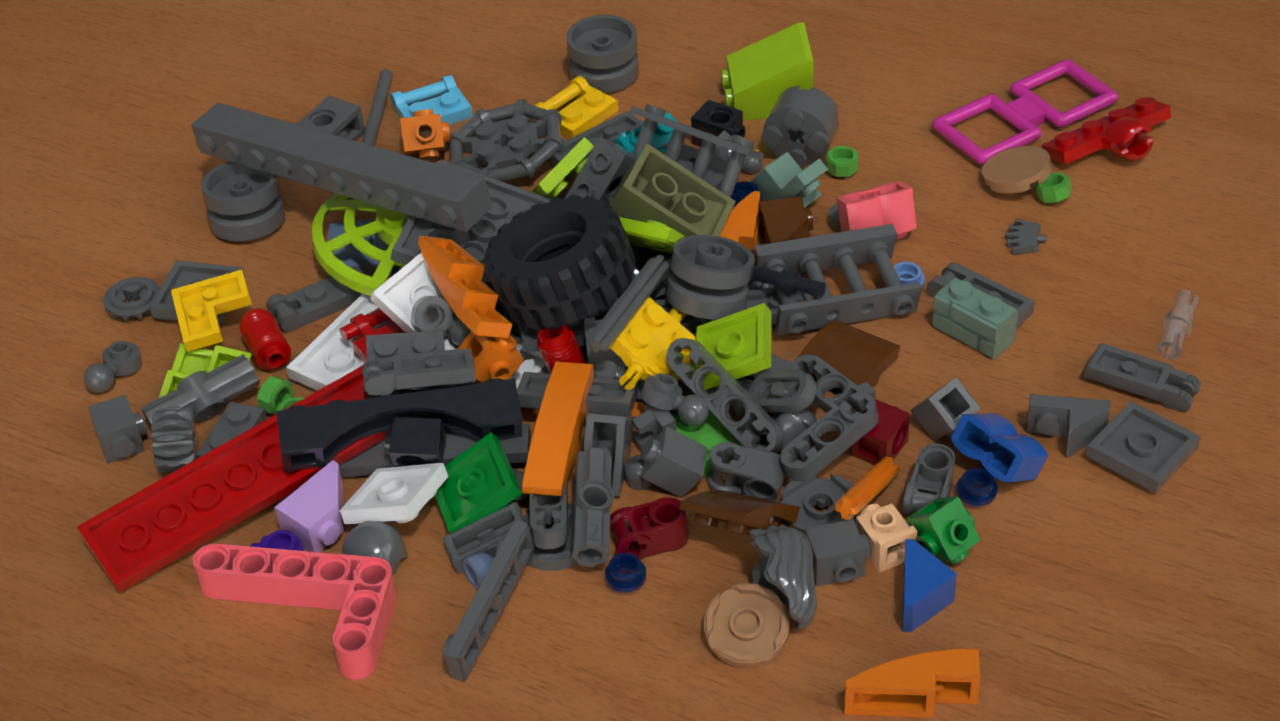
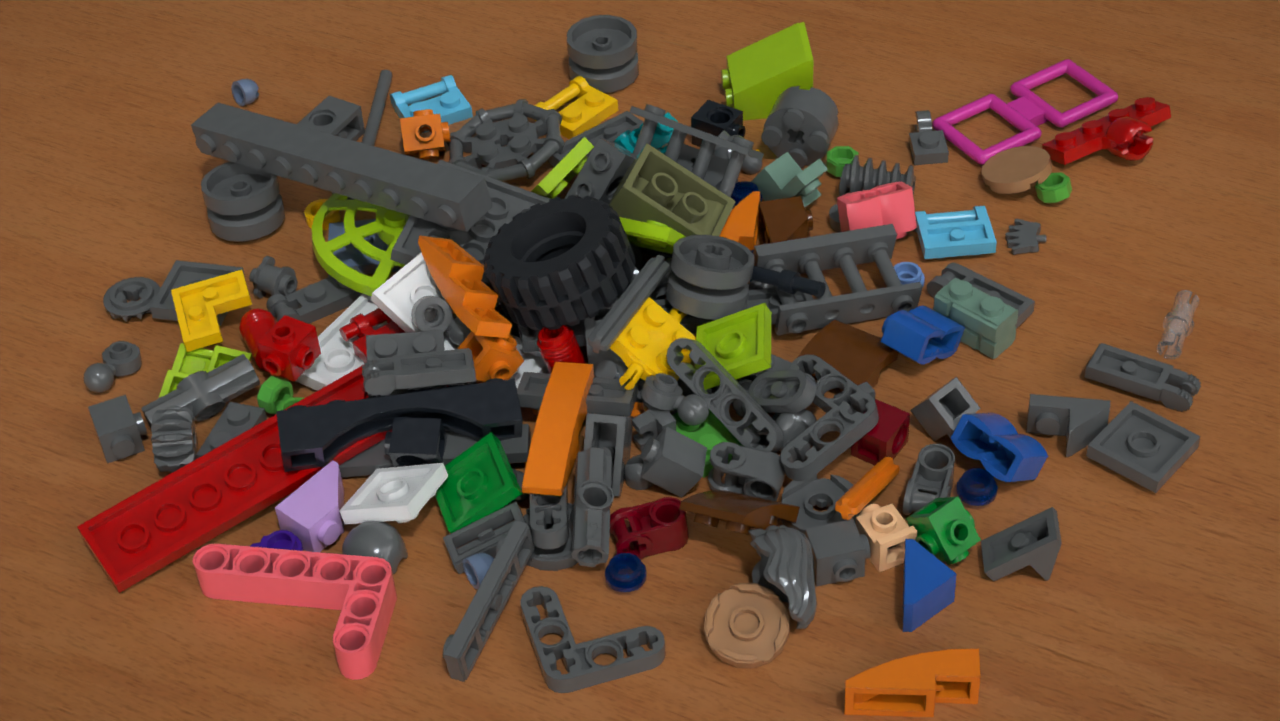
(244, 91): none -> sand blue hinge
(272, 279): none -> dark grey brick
(289, 348): none -> red brick
(312, 209): none -> yellow tile
(579, 657): none -> dark grey beam
(865, 177): none -> dark grey piece
(922, 334): none -> blue brick
(925, 144): none -> dark grey plate
(955, 233): none -> medium azure plate
(1024, 544): none -> dark grey slope

